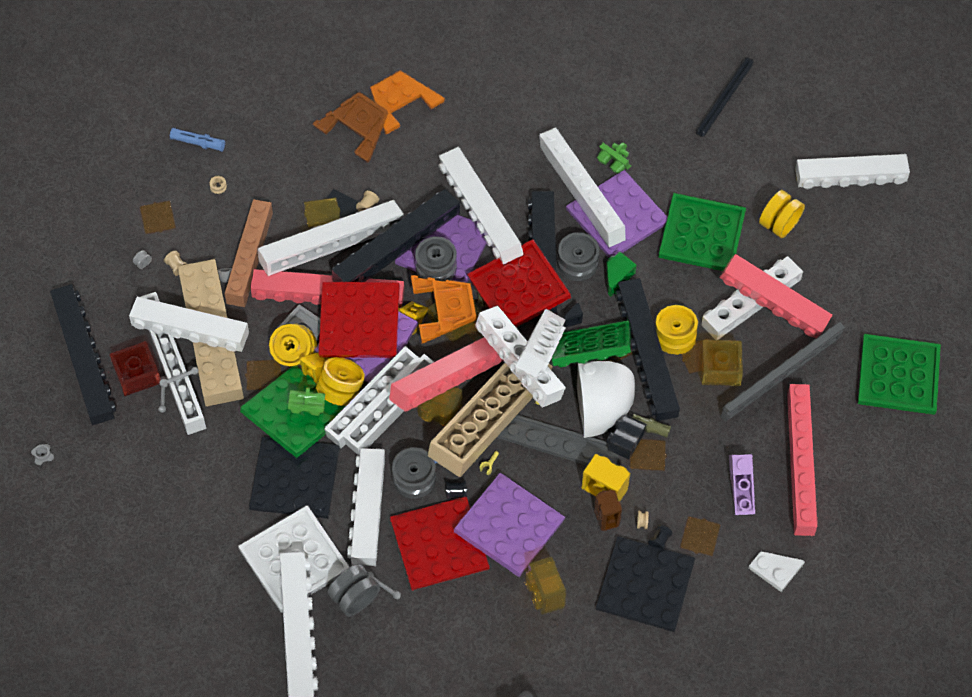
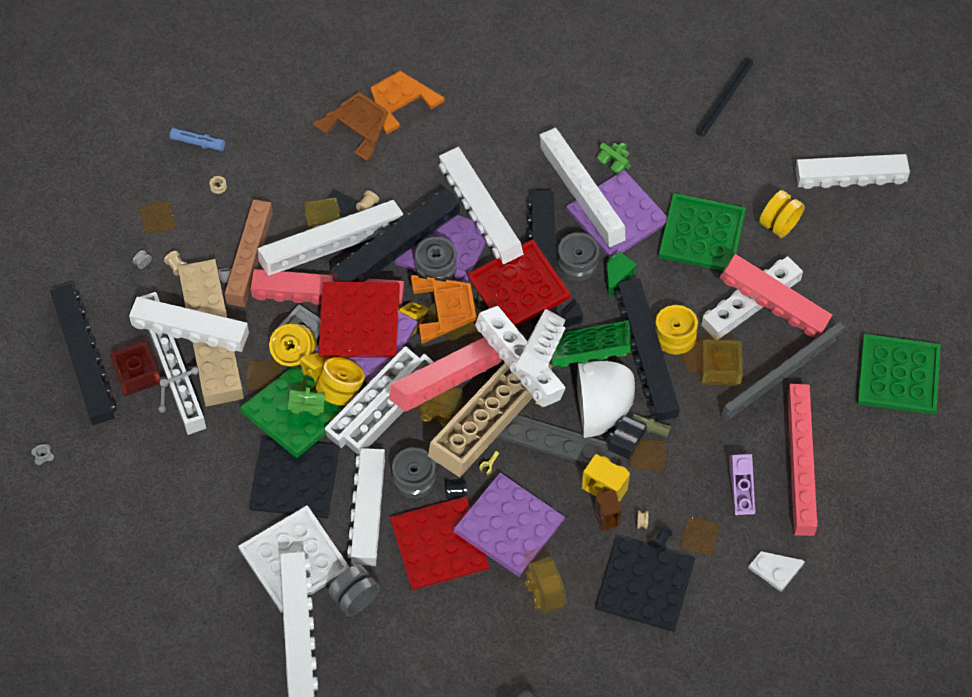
(396, 595): light grey hinge -> none

